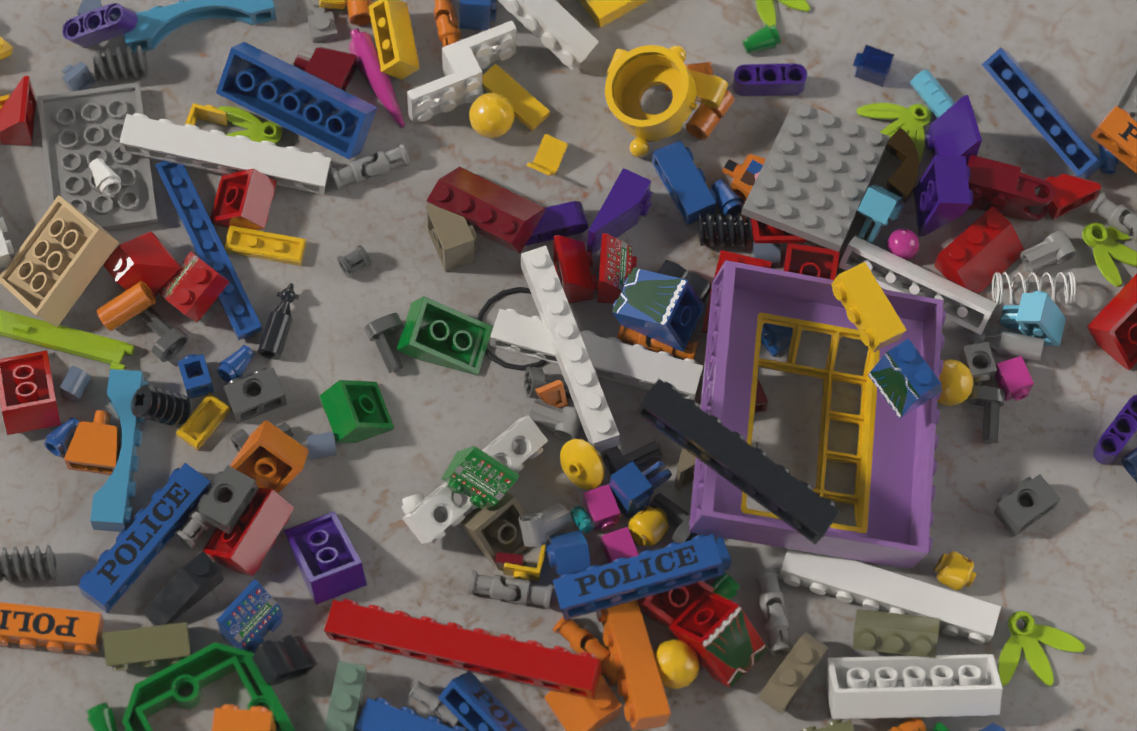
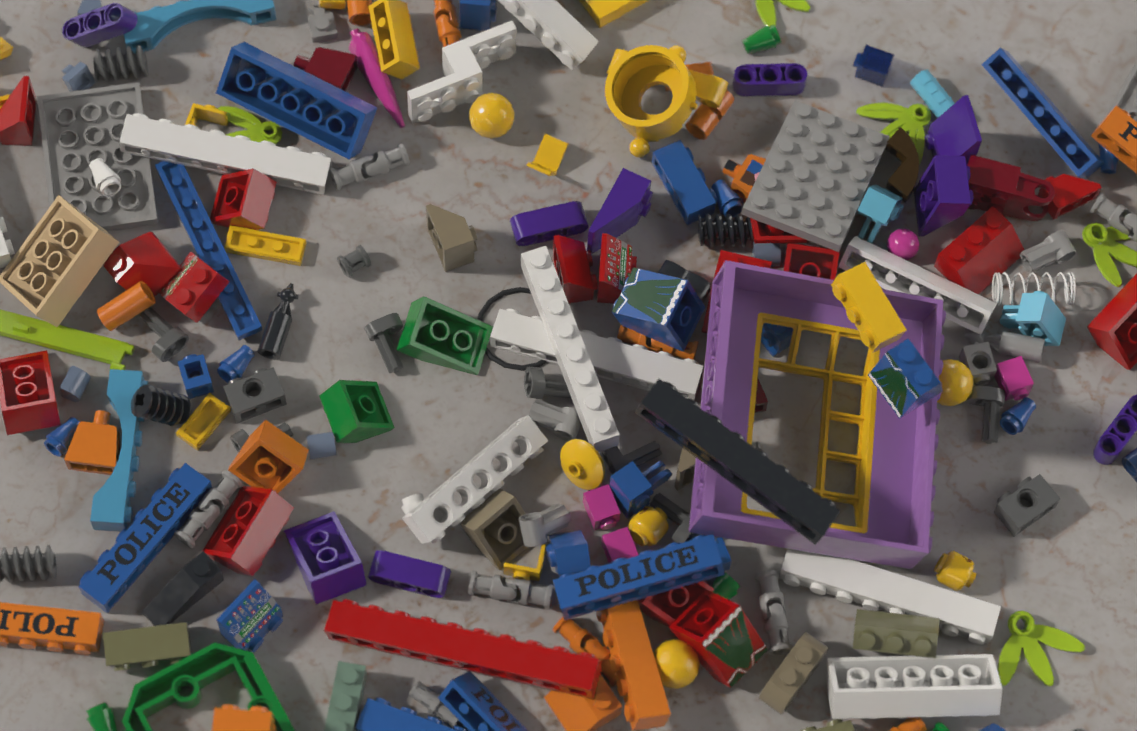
(227, 514): dark grey brick -> none
(284, 659): black brick -> none
(409, 574): none -> dark purple beam
(479, 477): green slope -> none
(487, 207): dark red slope -> none
(516, 559): dark red tile -> none
(525, 106): yellow tile -> none
(553, 394): orange tile -> none
(582, 519): teal piece -> none
(1016, 418): none -> blue cone

